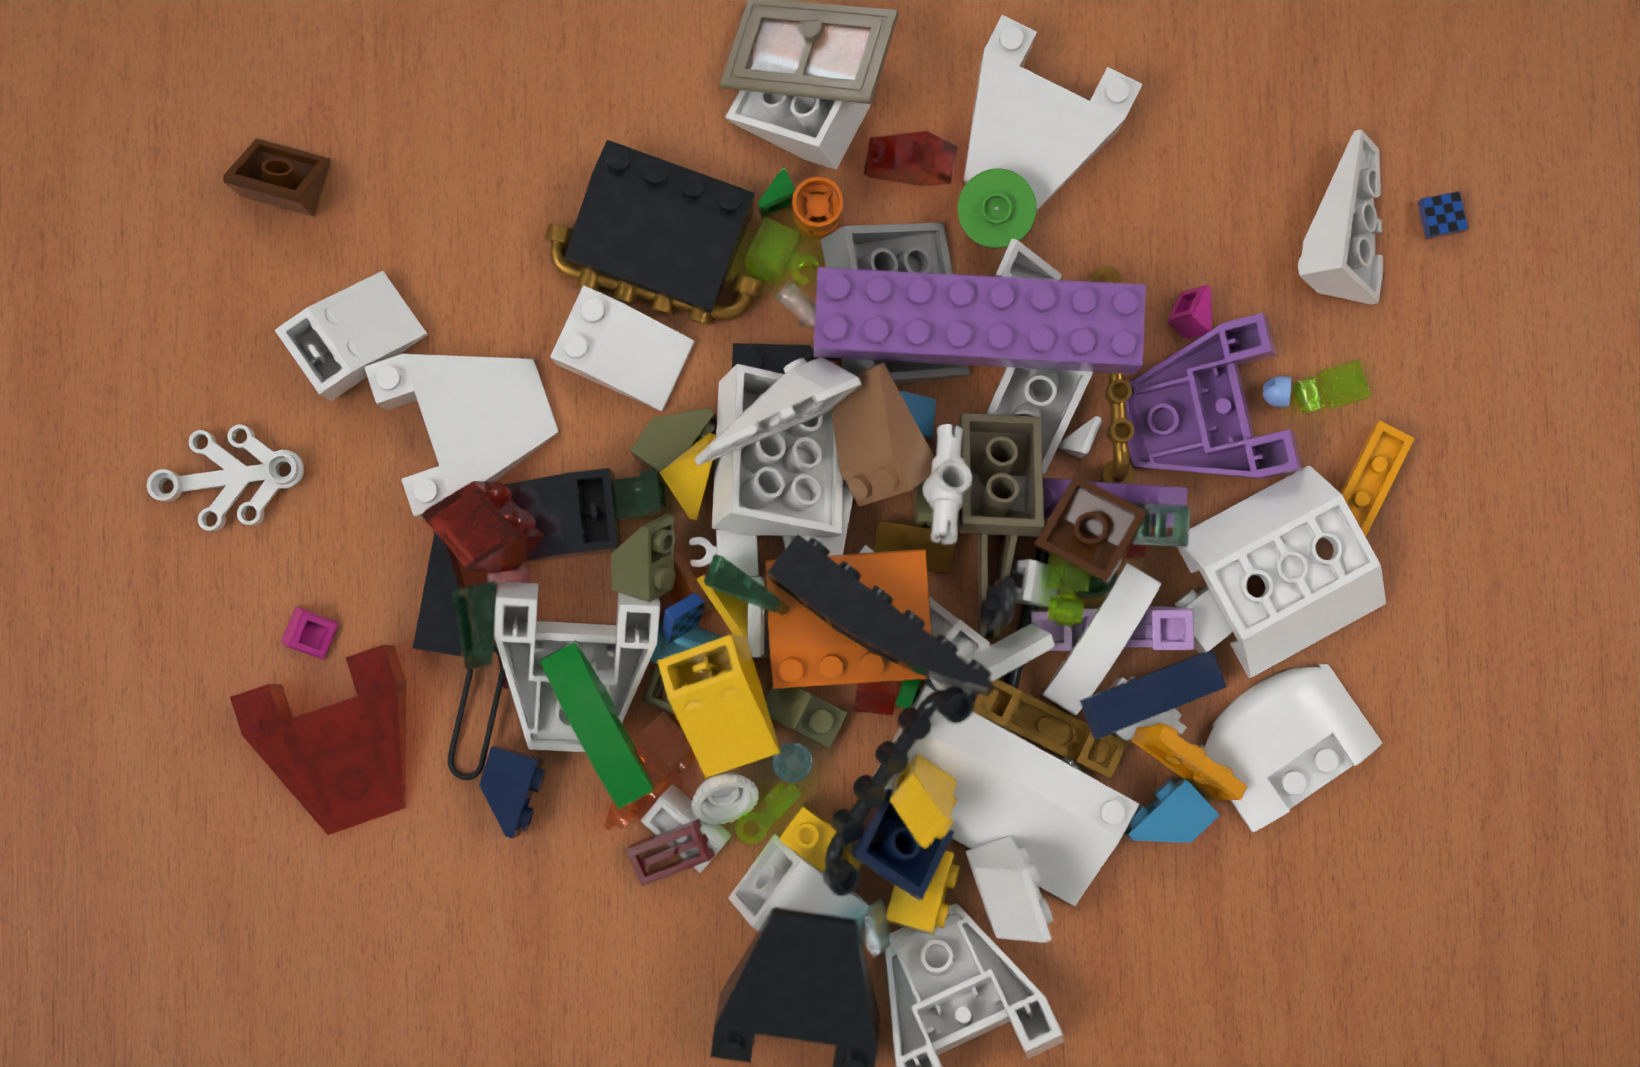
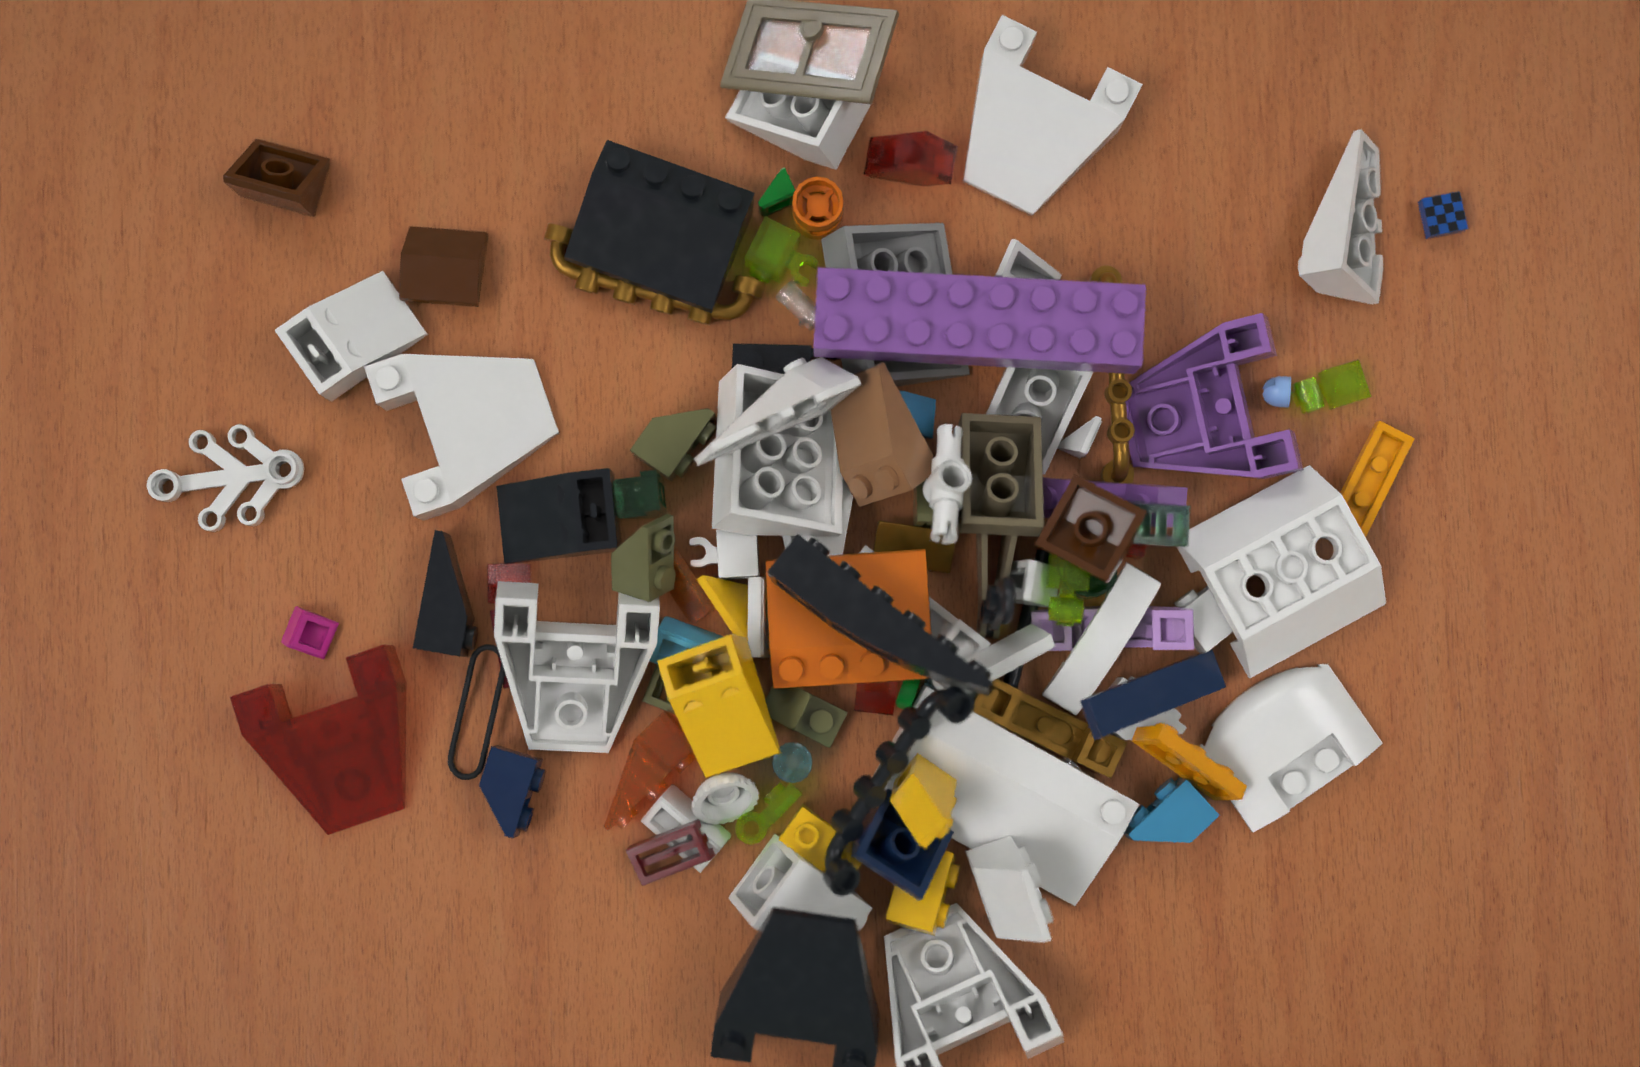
(442, 266): none -> reddish brown slope
(476, 622): clear green slope -> none
(485, 527): clear red slope -> none
(596, 724): green slope -> none
(621, 349): white slope -> none
(682, 617): blue tile -> none
(687, 478): yellow slope -> none
(731, 581): clear green slope -> none
(874, 928): clear light blue slope -> none
(997, 208): bright green piece -> none
(1192, 312): dark pink slope -> none

